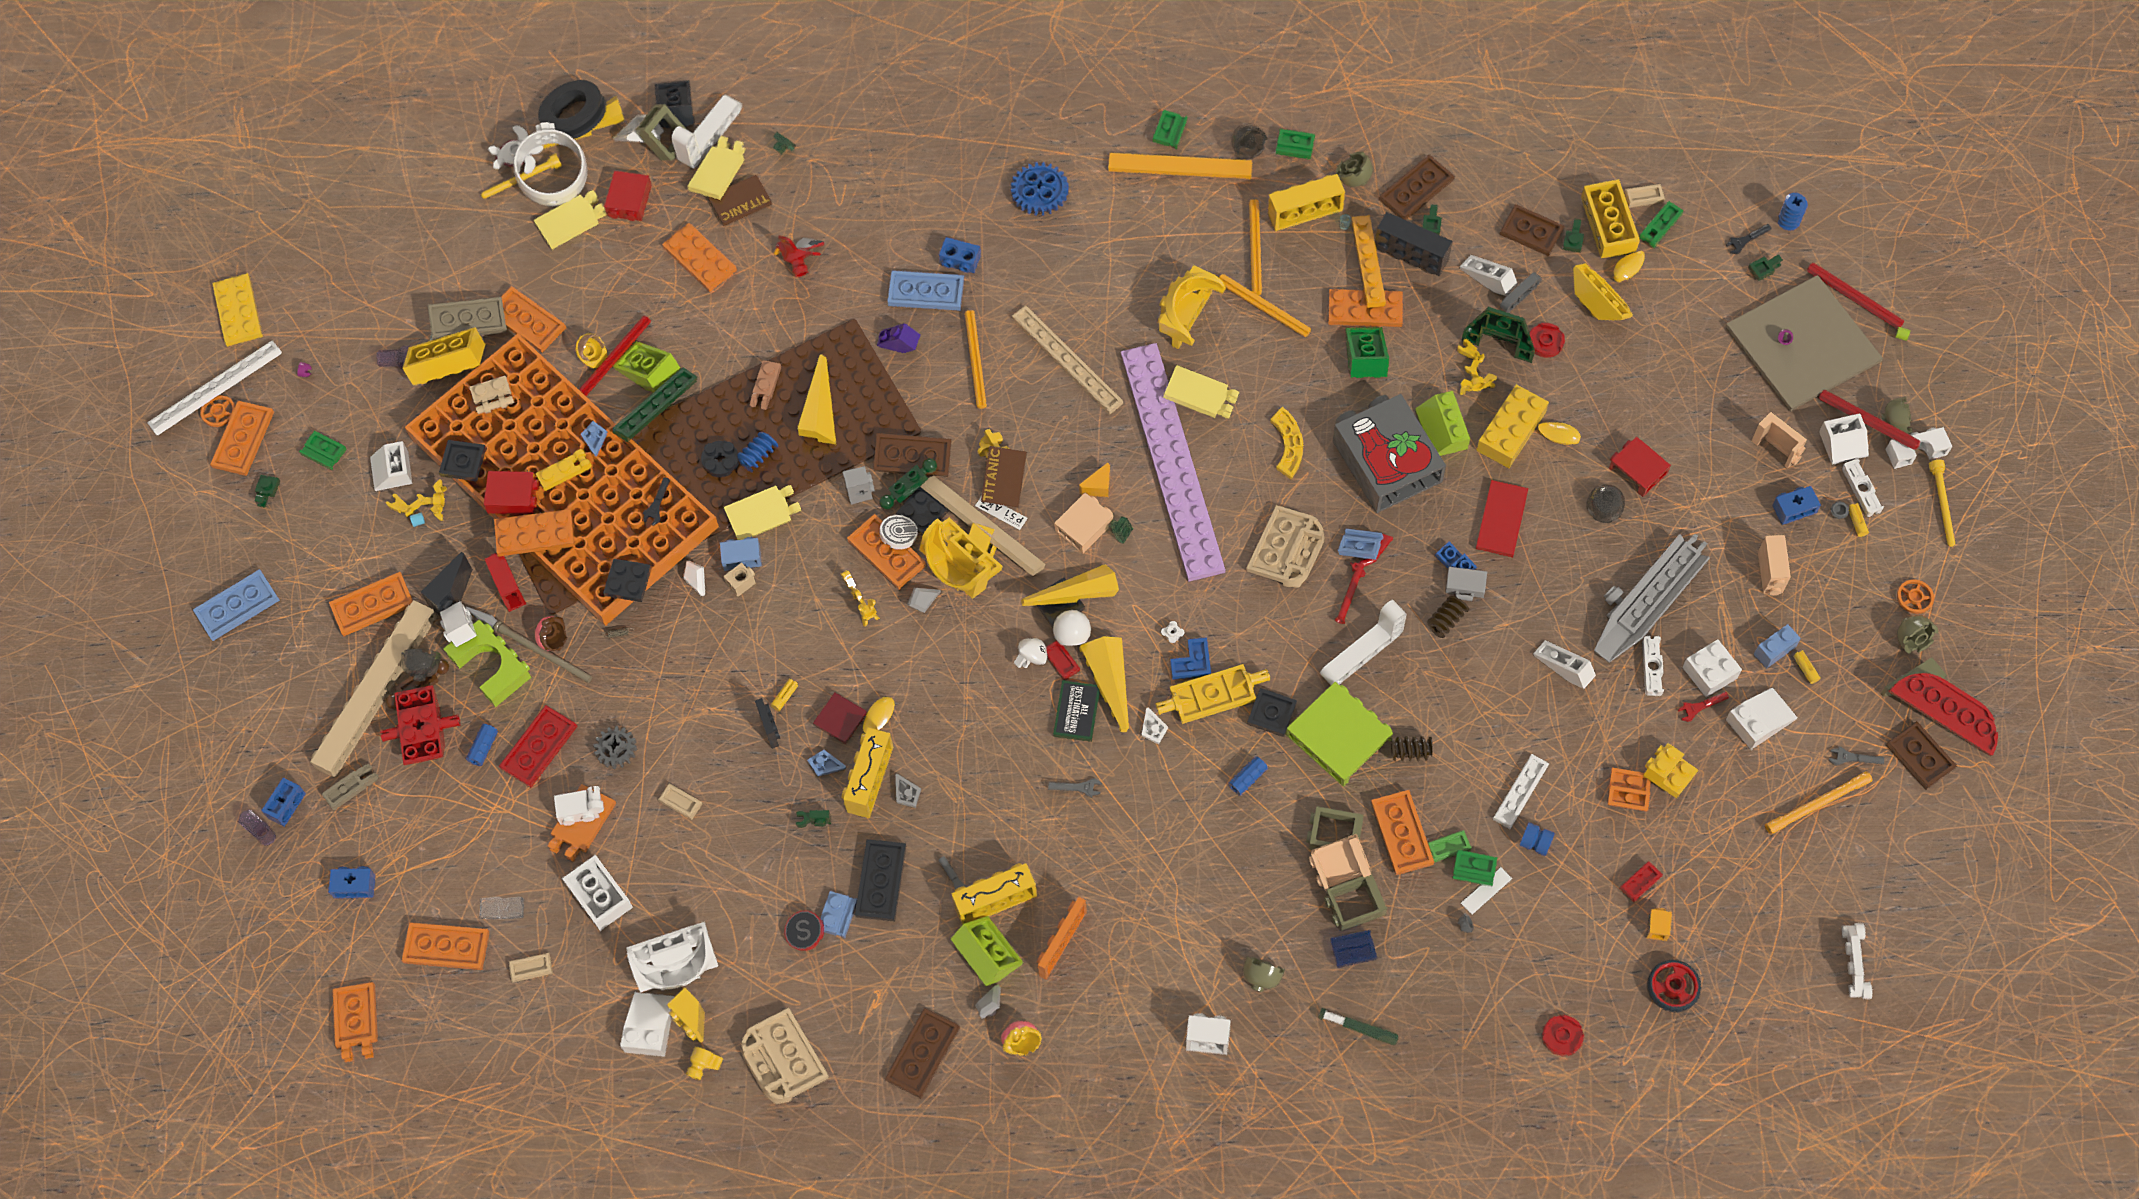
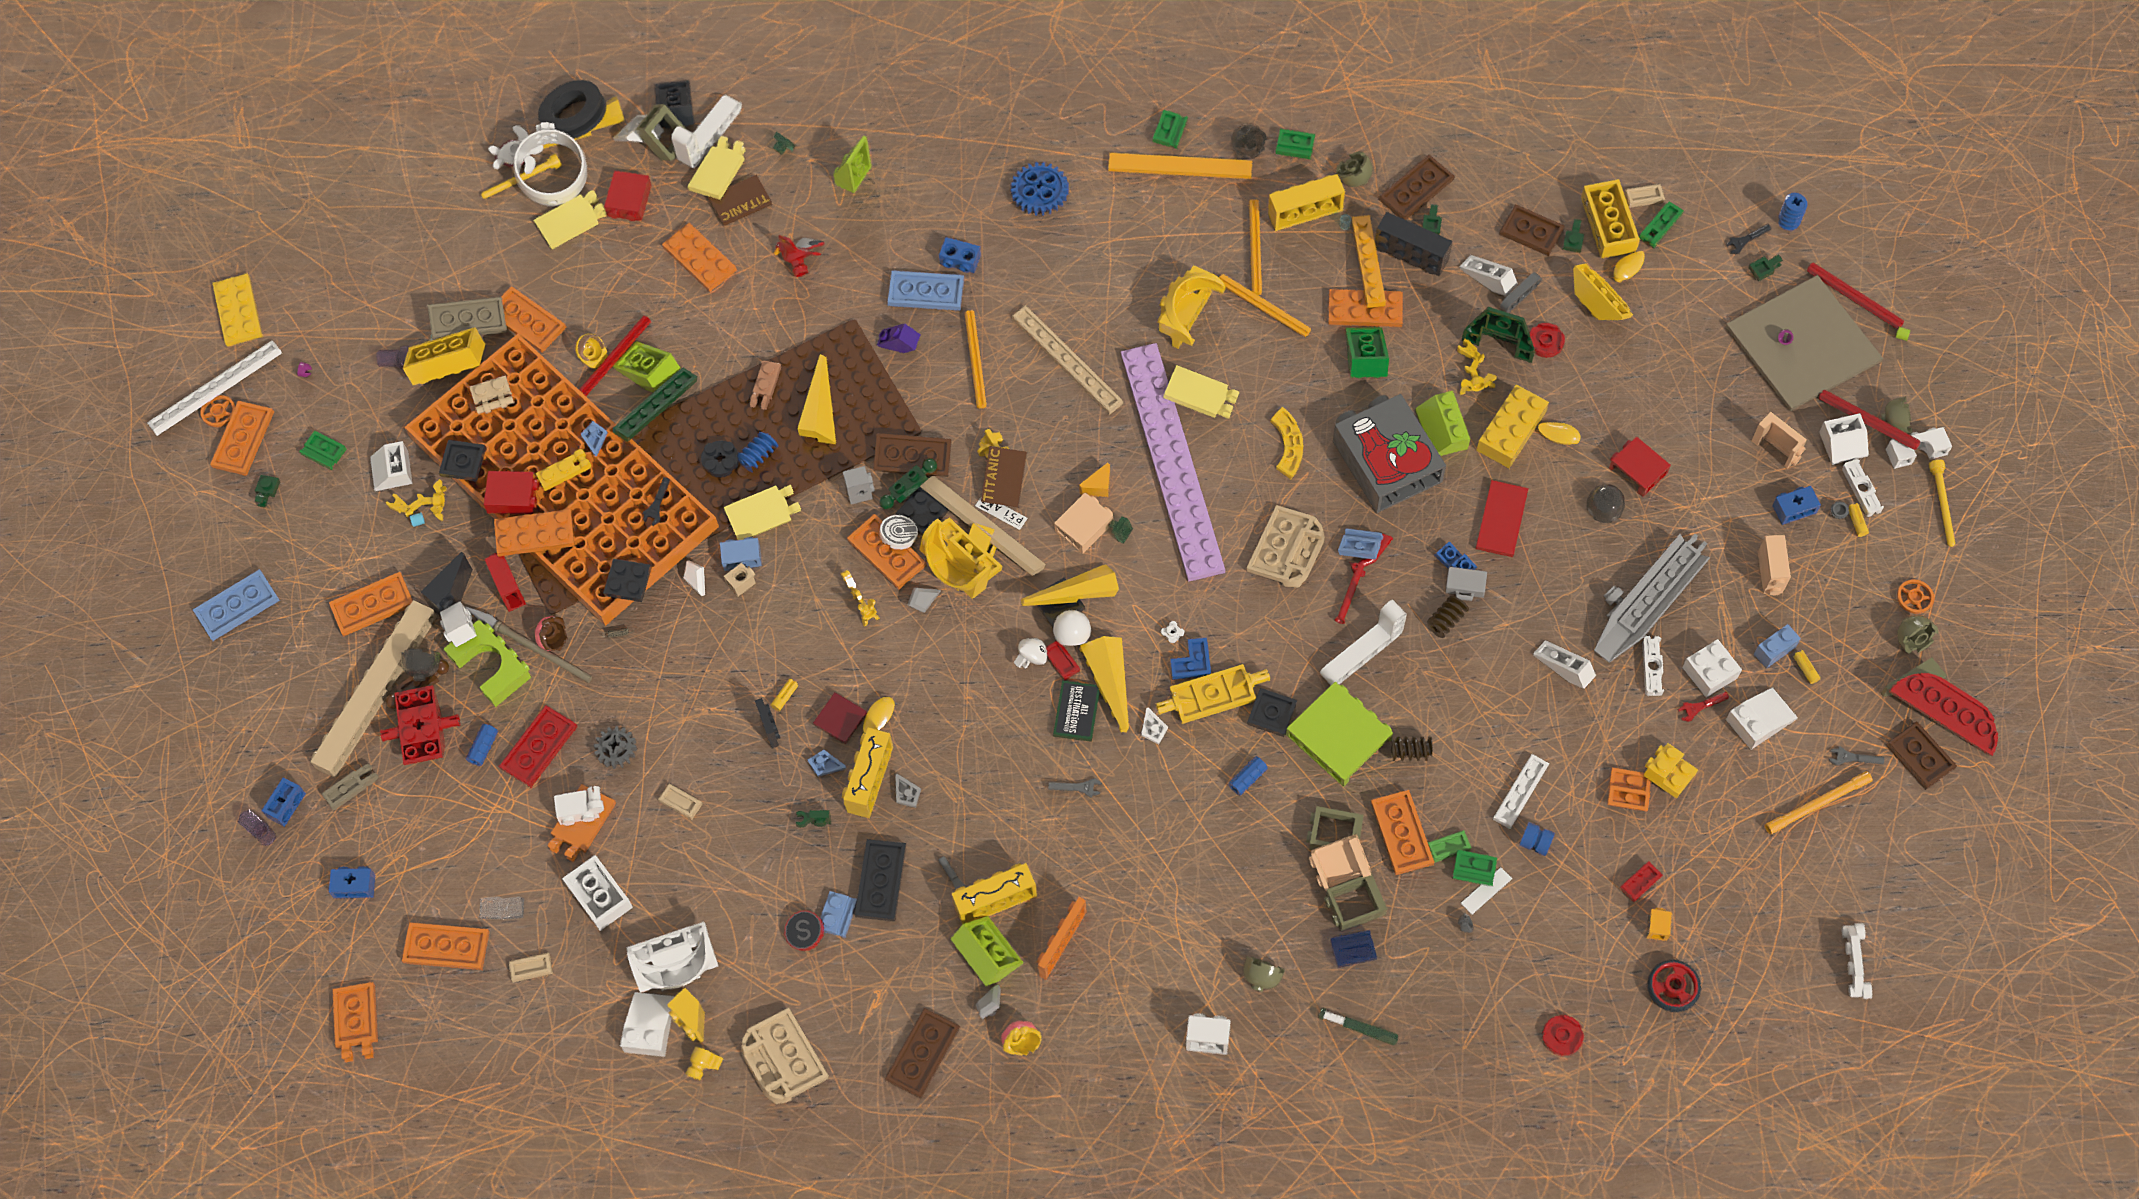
(853, 167): none -> lime slope

